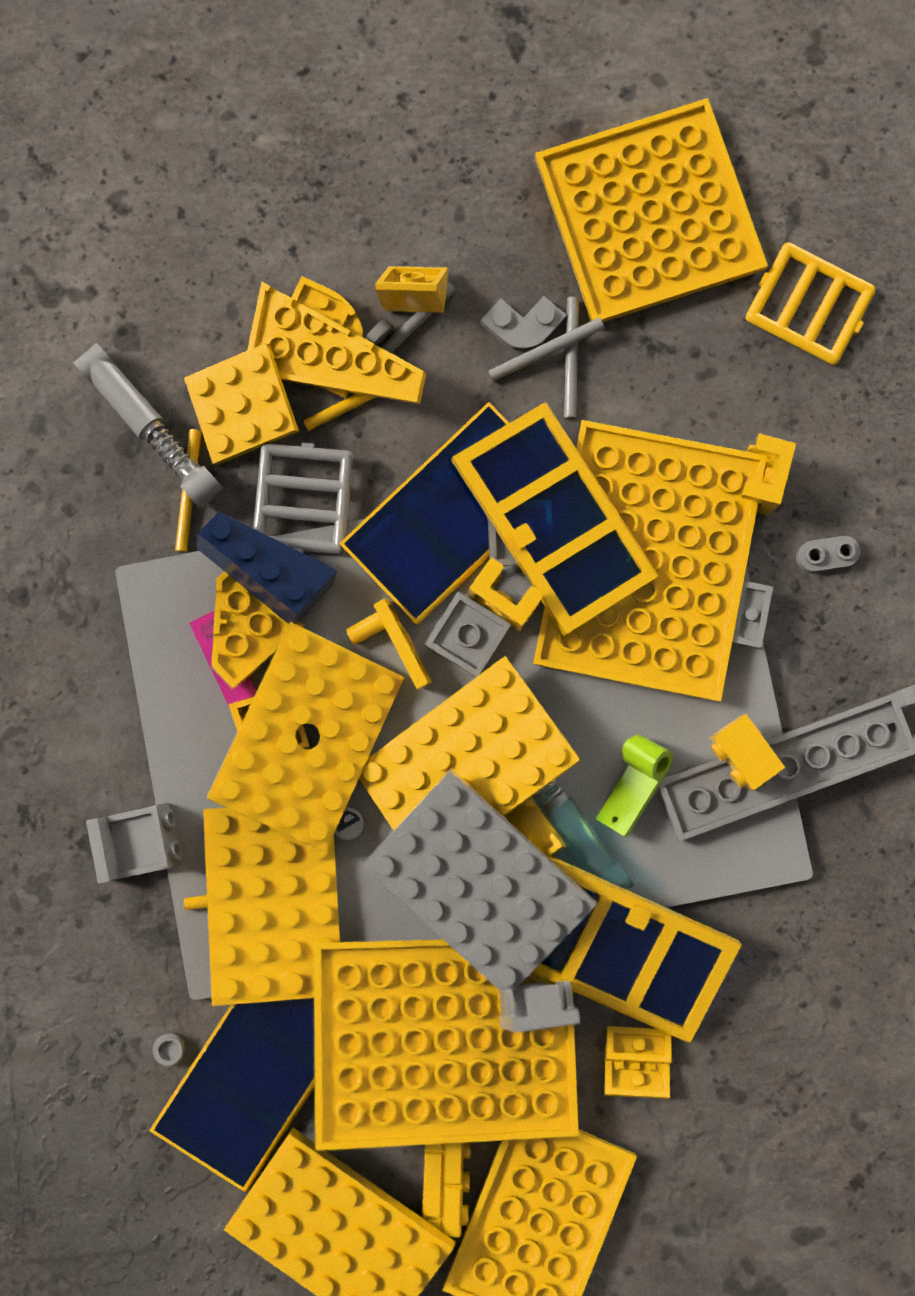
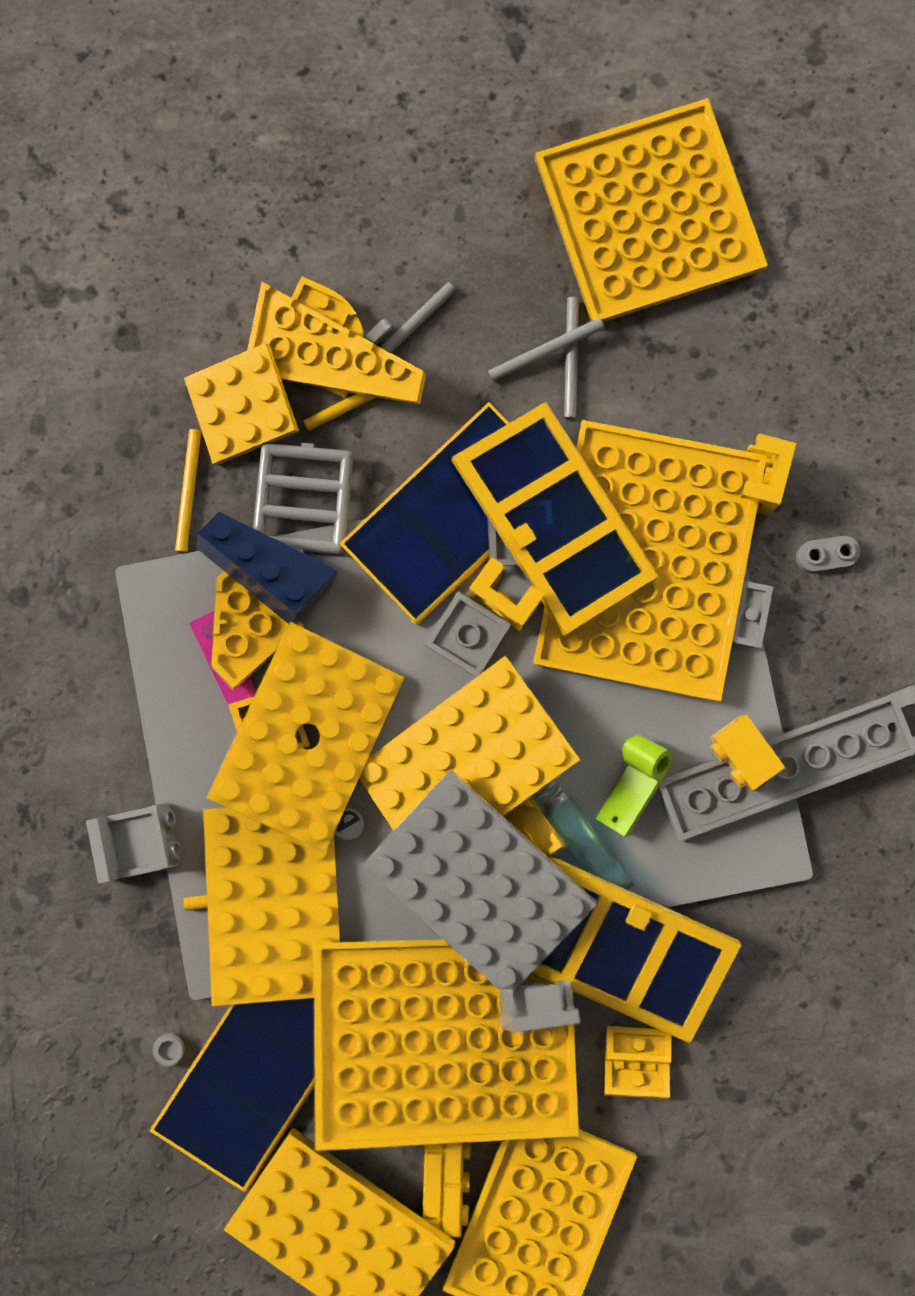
(146, 423): light grey piece -> none
(388, 619): yellow piece -> none
(413, 289): yellow slope -> none
(522, 332): light grey plate -> none
(807, 342): yellow bar -> none

